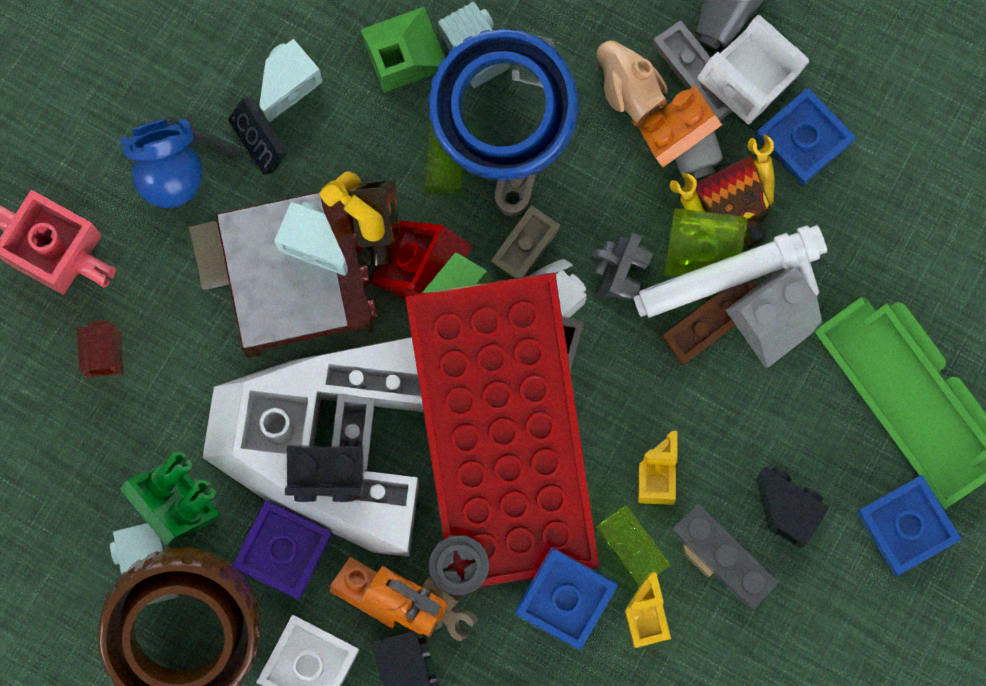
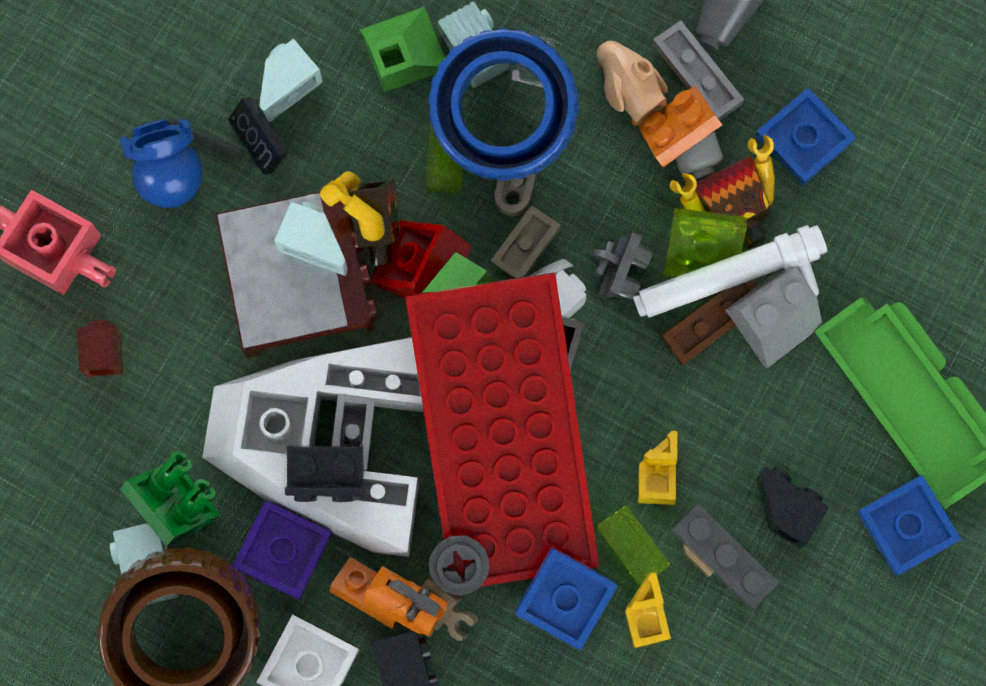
(209, 255): dark tan sticker -> none
(753, 69): white panel -> none

